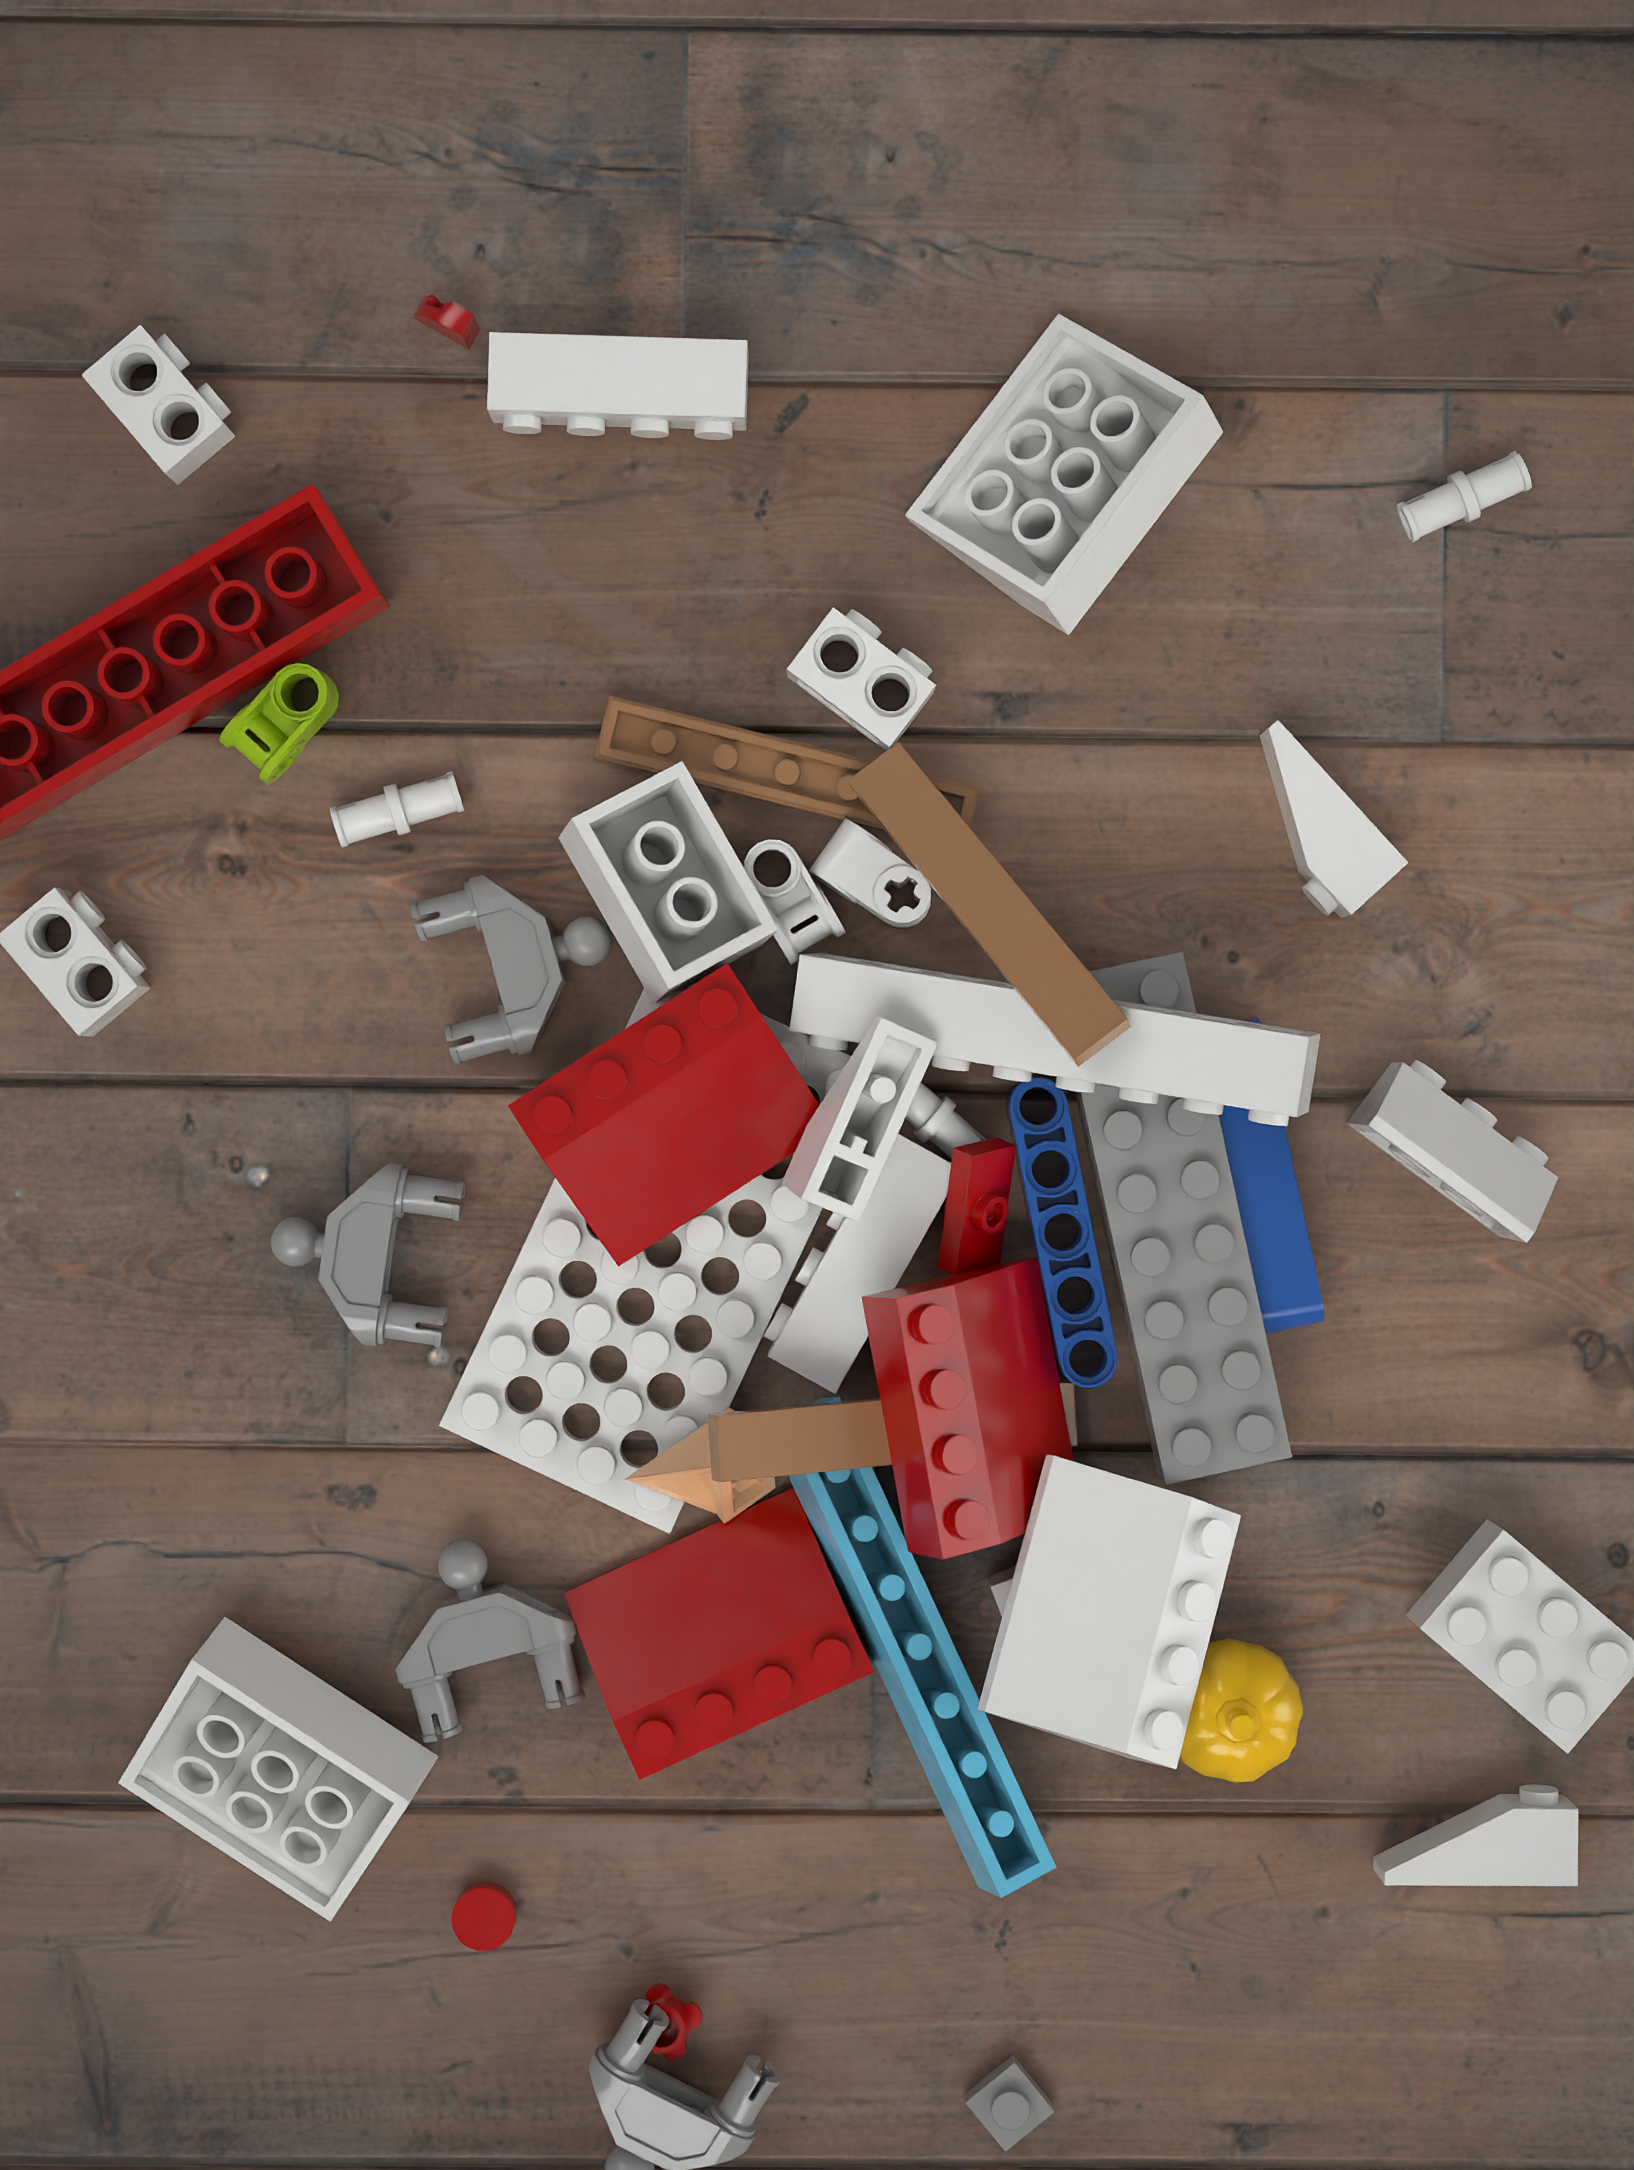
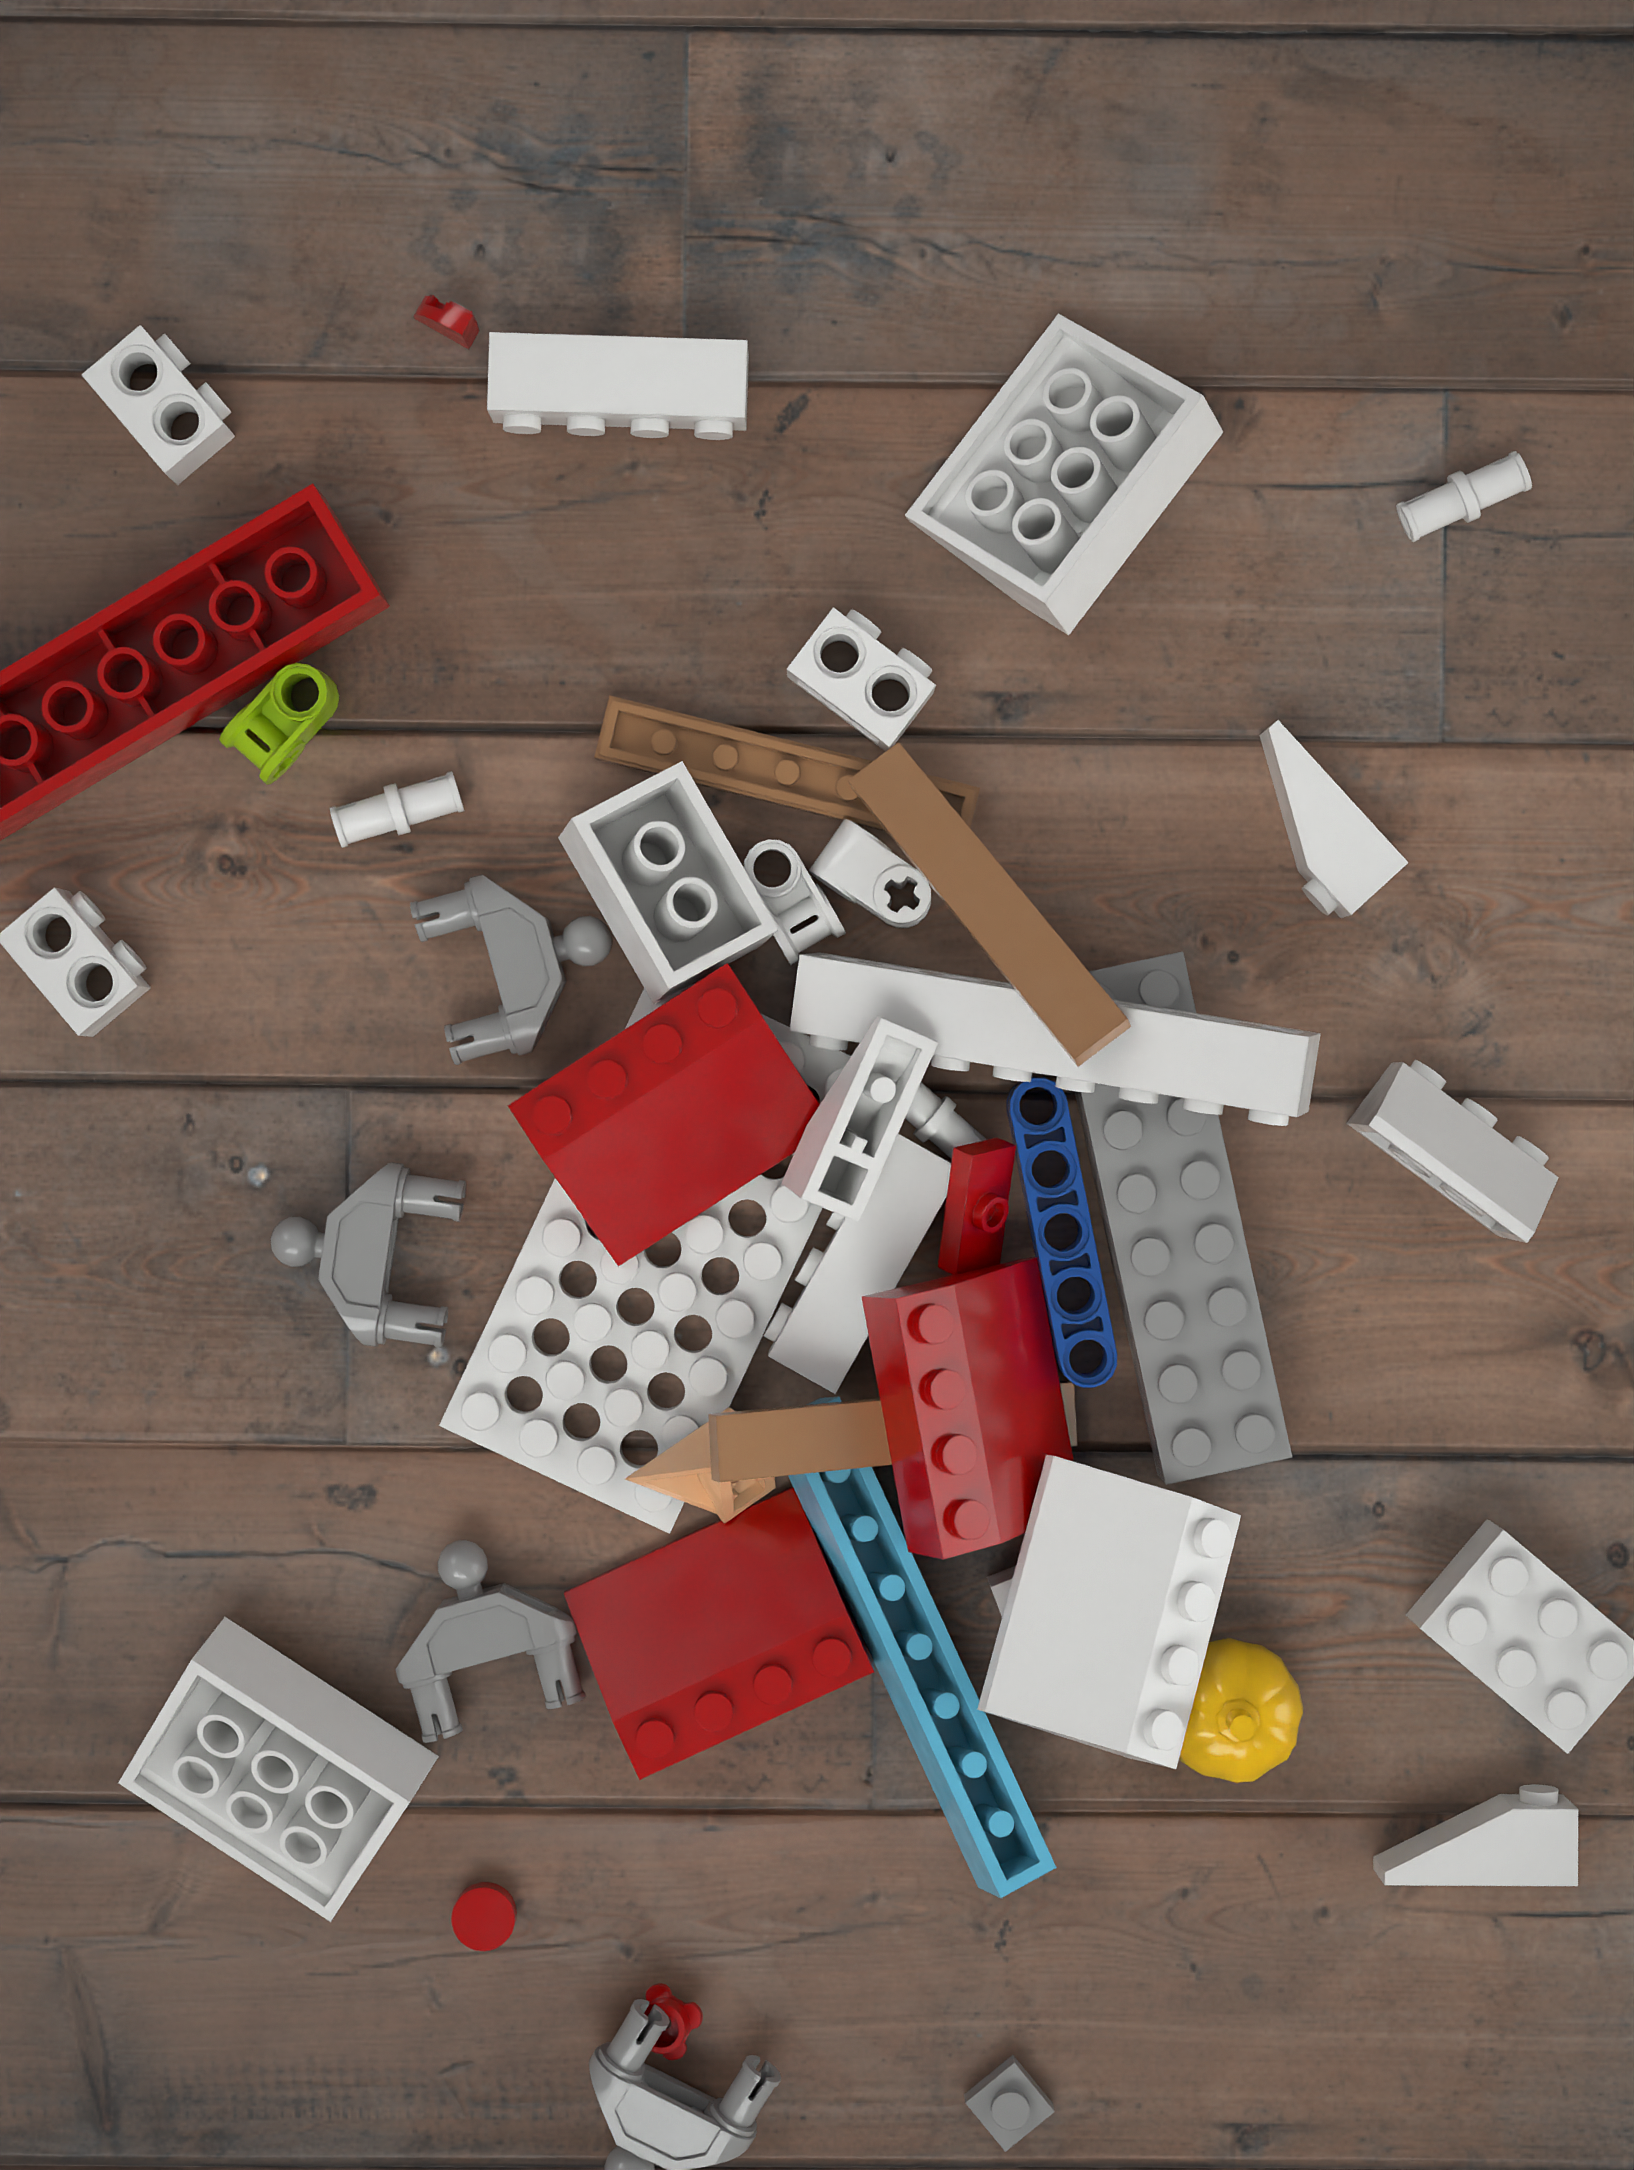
(1272, 1220): blue beam -> none

